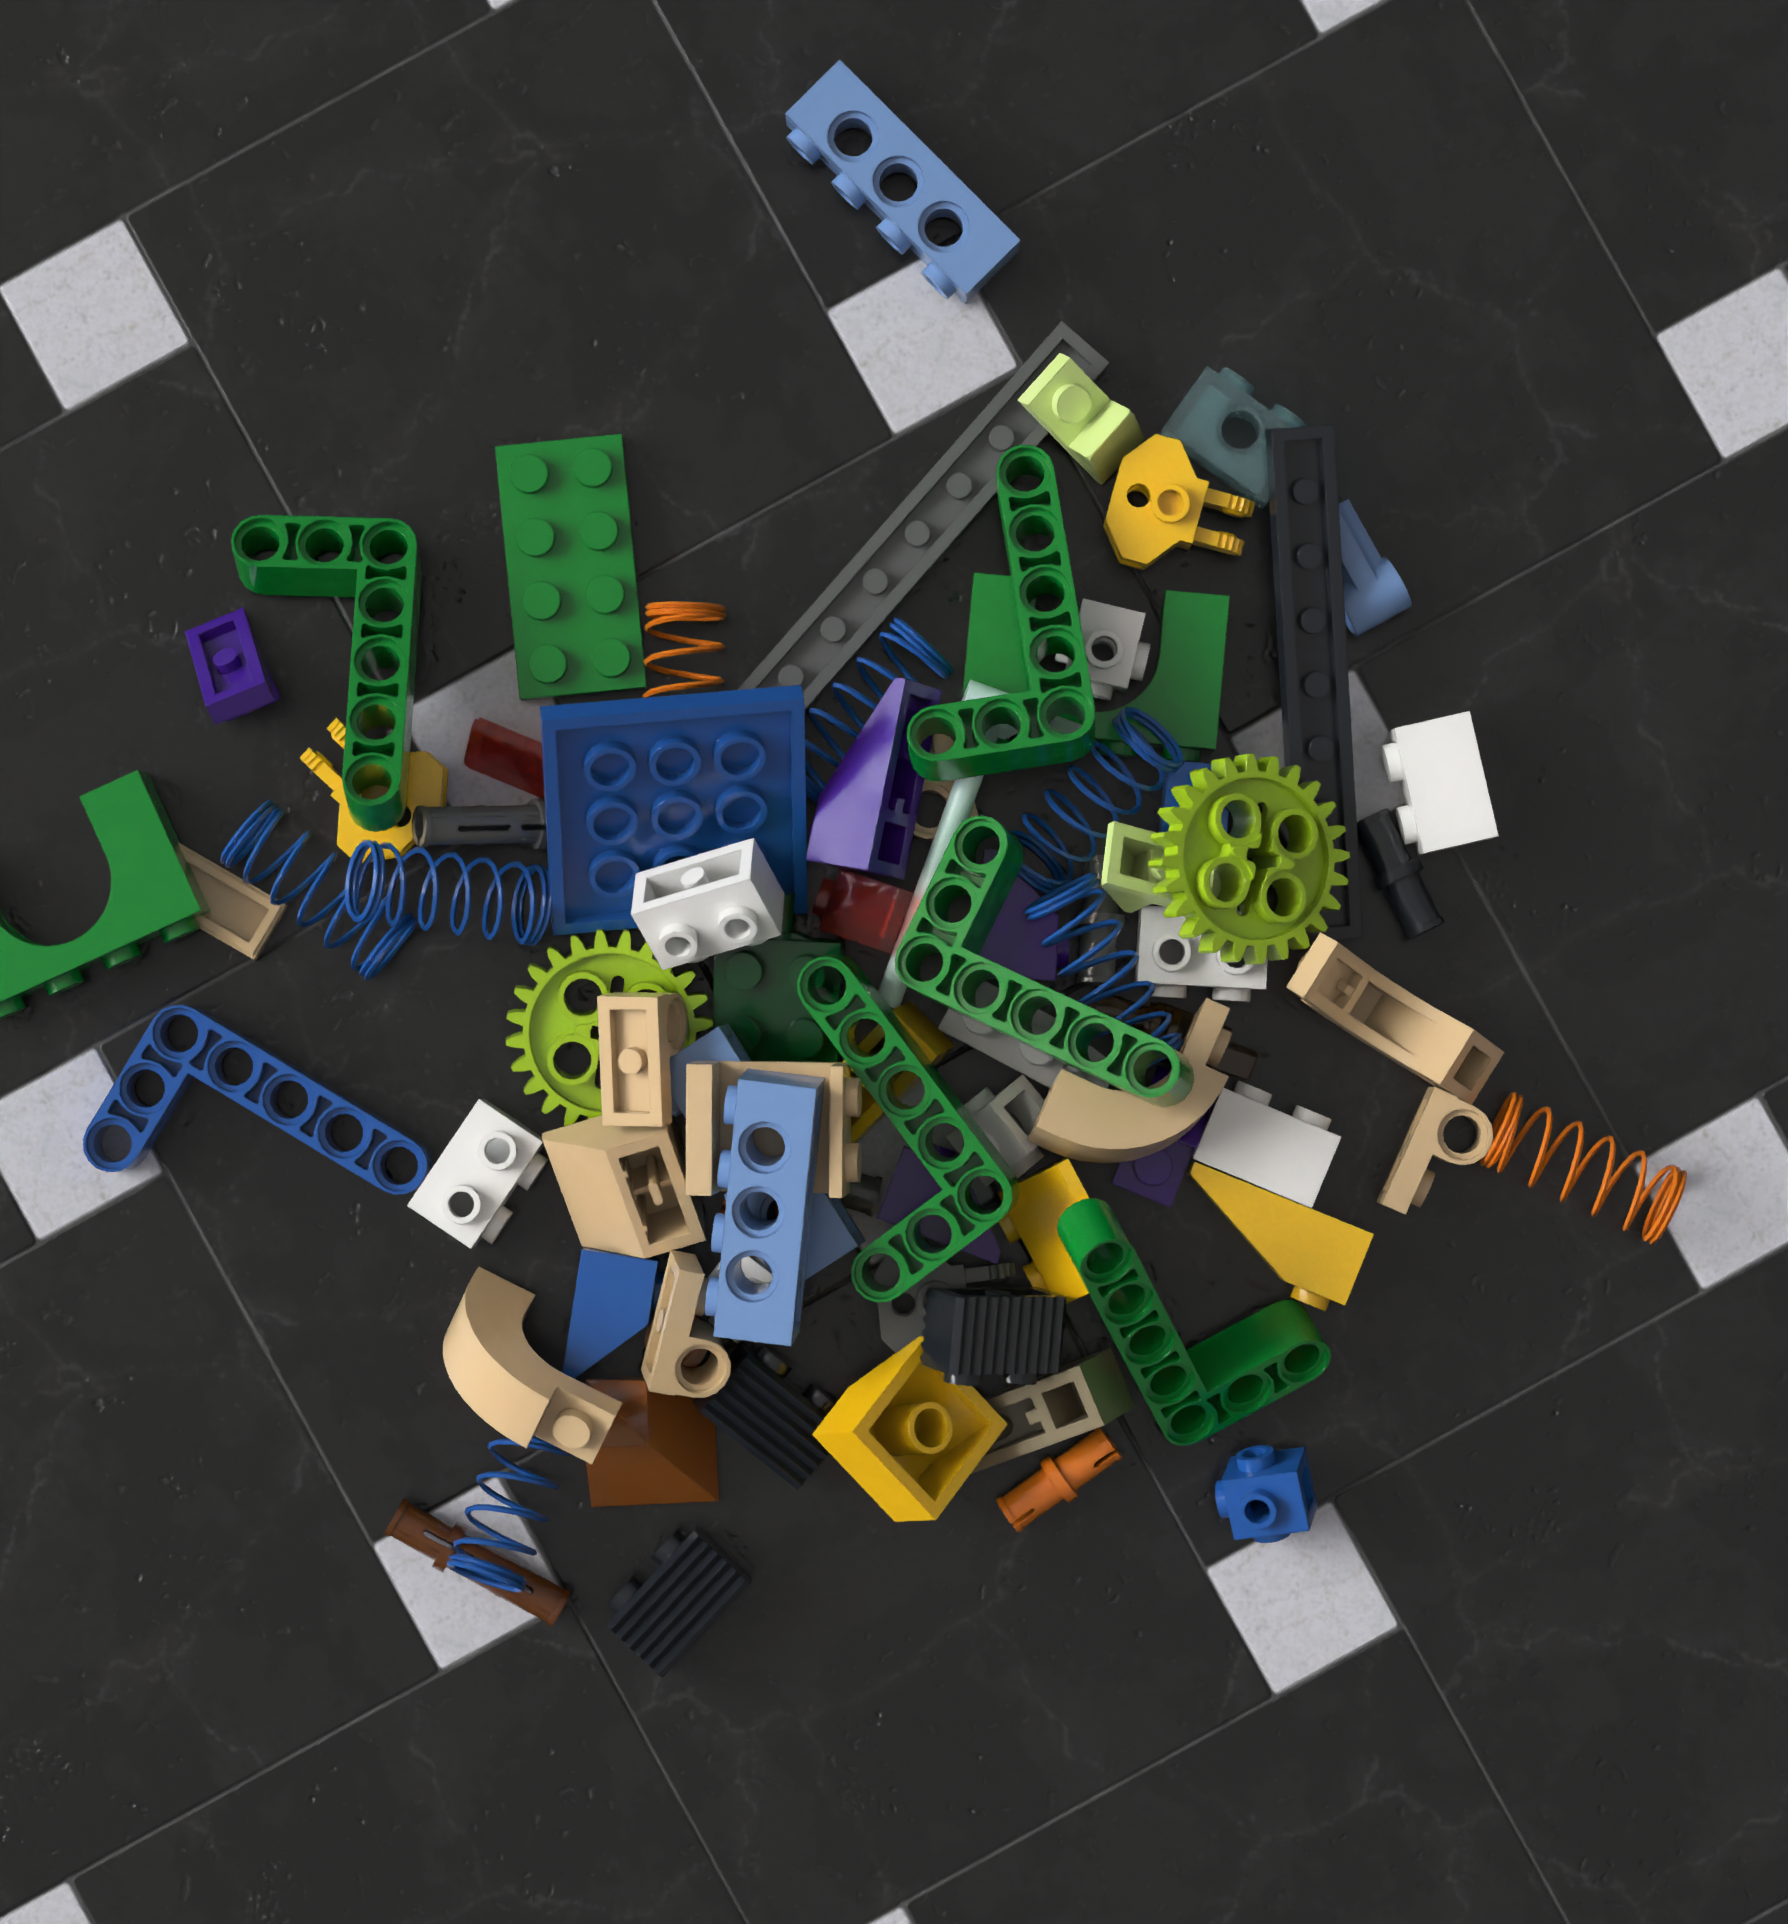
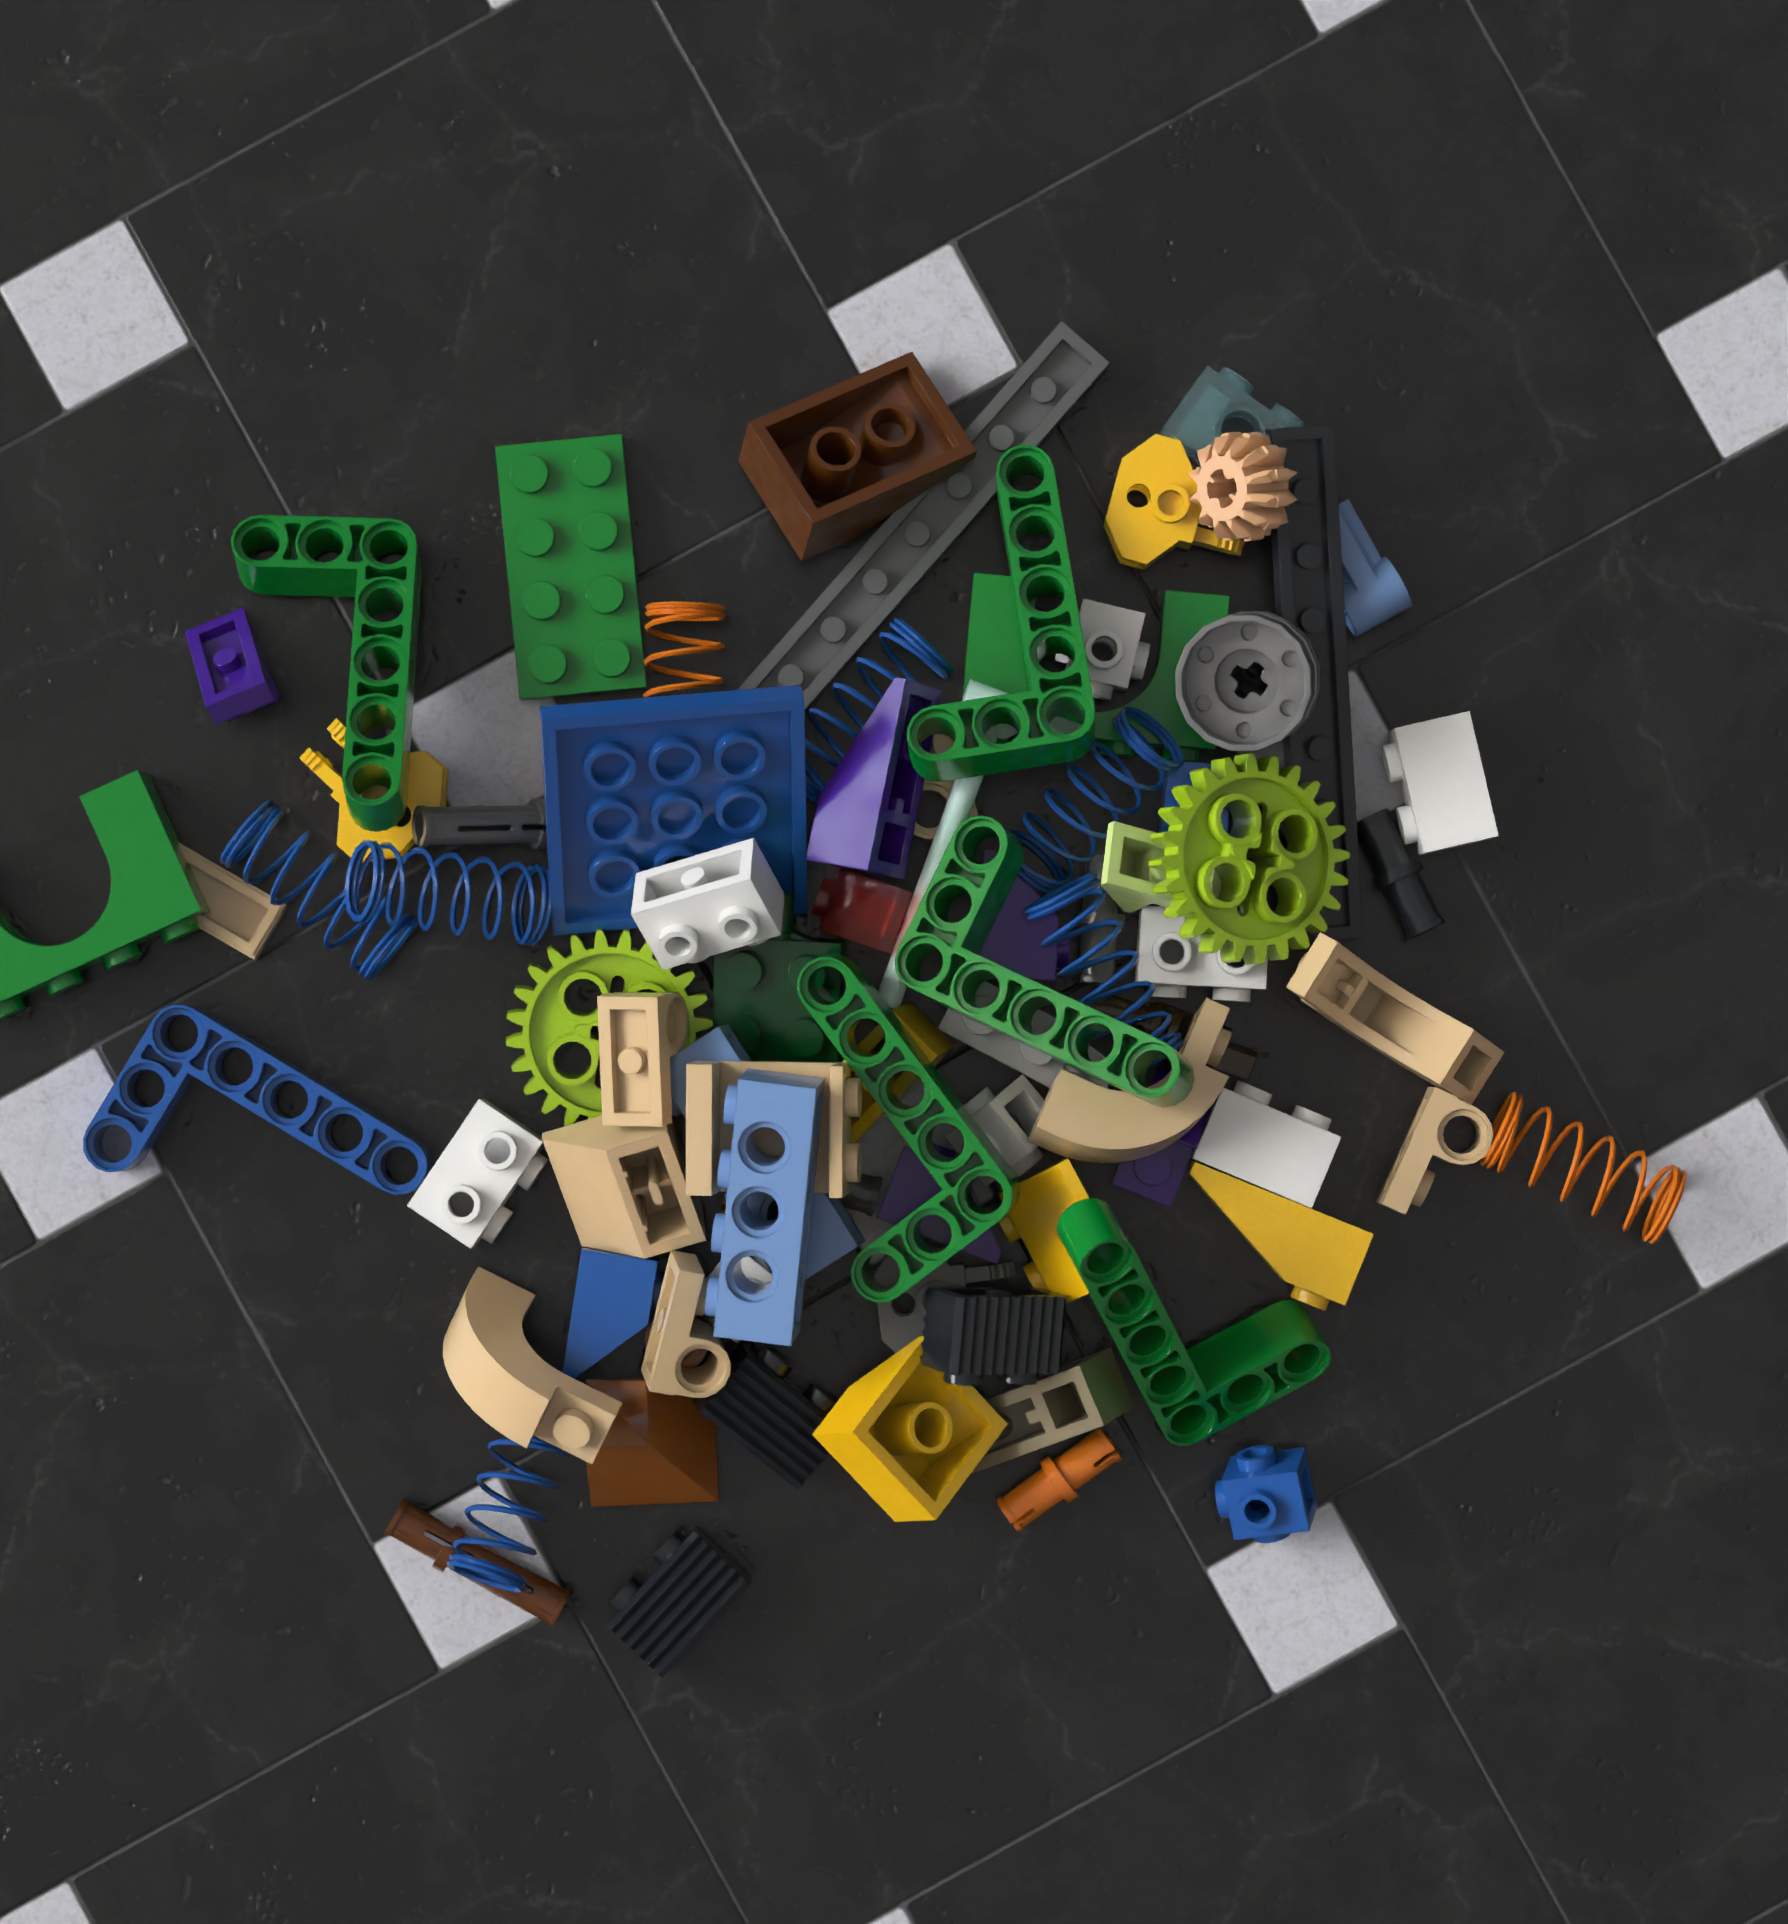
(505, 756): clear red slope -> none
(845, 102): medium blue brick -> none
(853, 454): none -> reddish brown slope
(1082, 417): yellowish green slope -> none
(1211, 687): none -> flat silver wheel
(1242, 486): none -> light nougat gear

